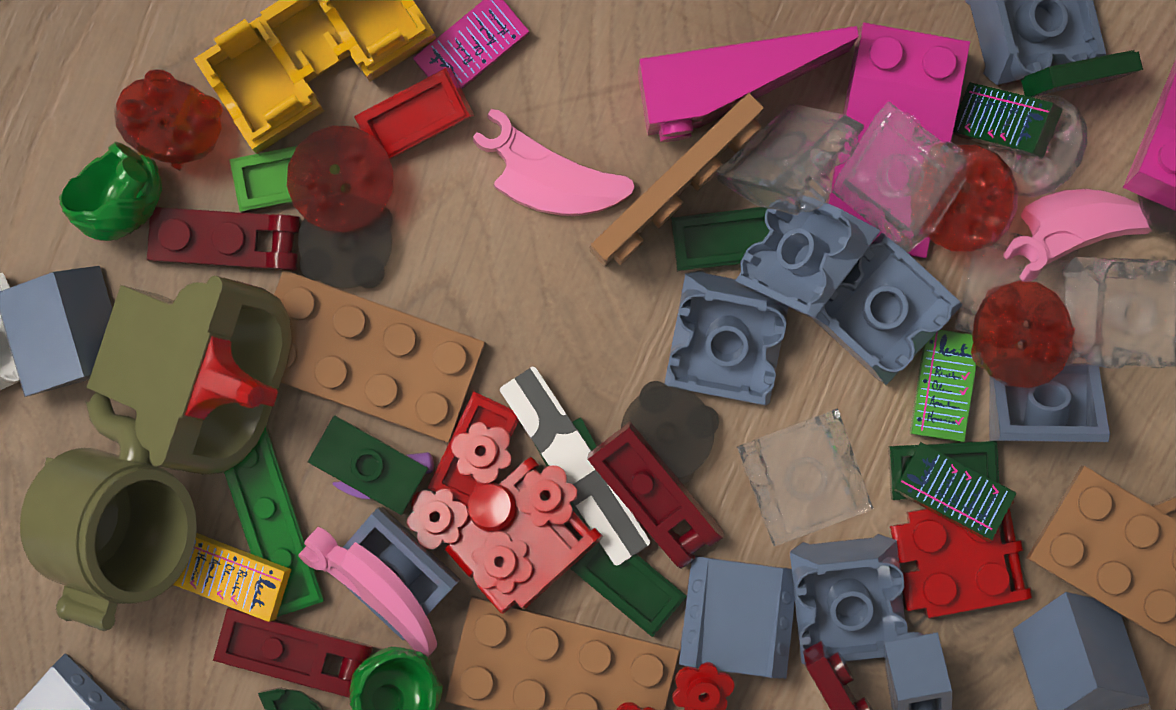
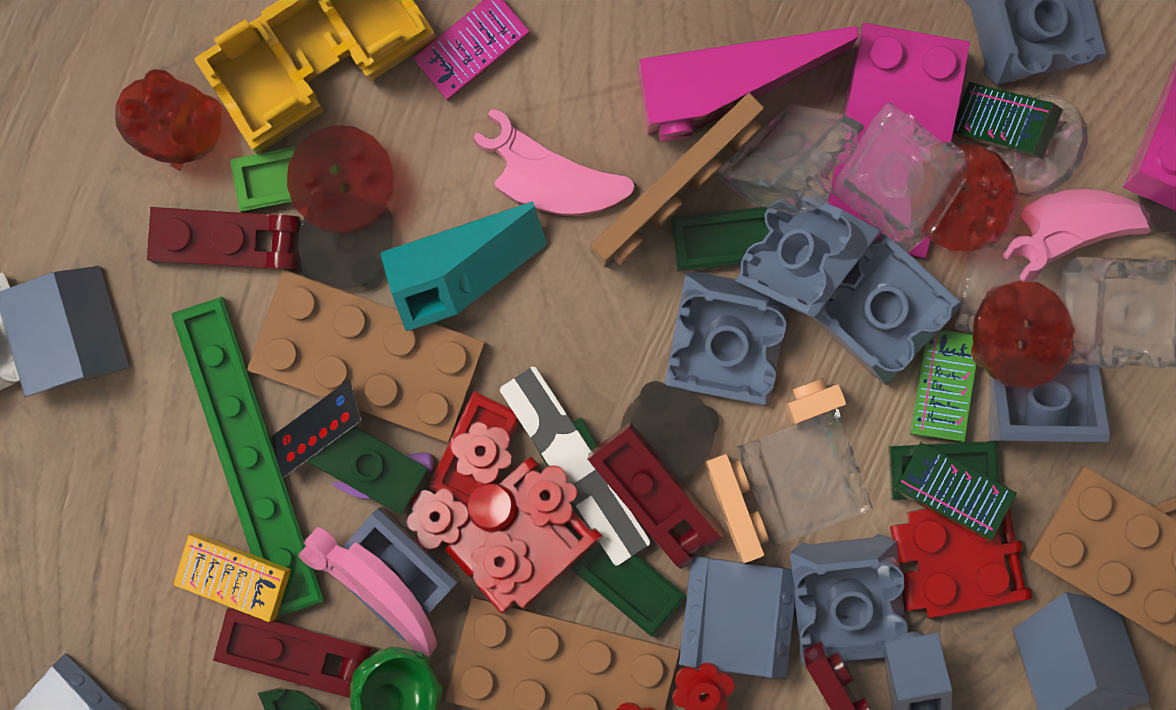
(107, 523): olive piece -> none
(112, 194): green hair -> none
(196, 369): olive piece -> none
(316, 428): none -> black sticker
(416, 113): red tile -> none
(457, 266): none -> teal slope
(745, 528): none -> light nougat plate
(814, 400): none -> light nougat plate
(1081, 73): dark green tile -> none

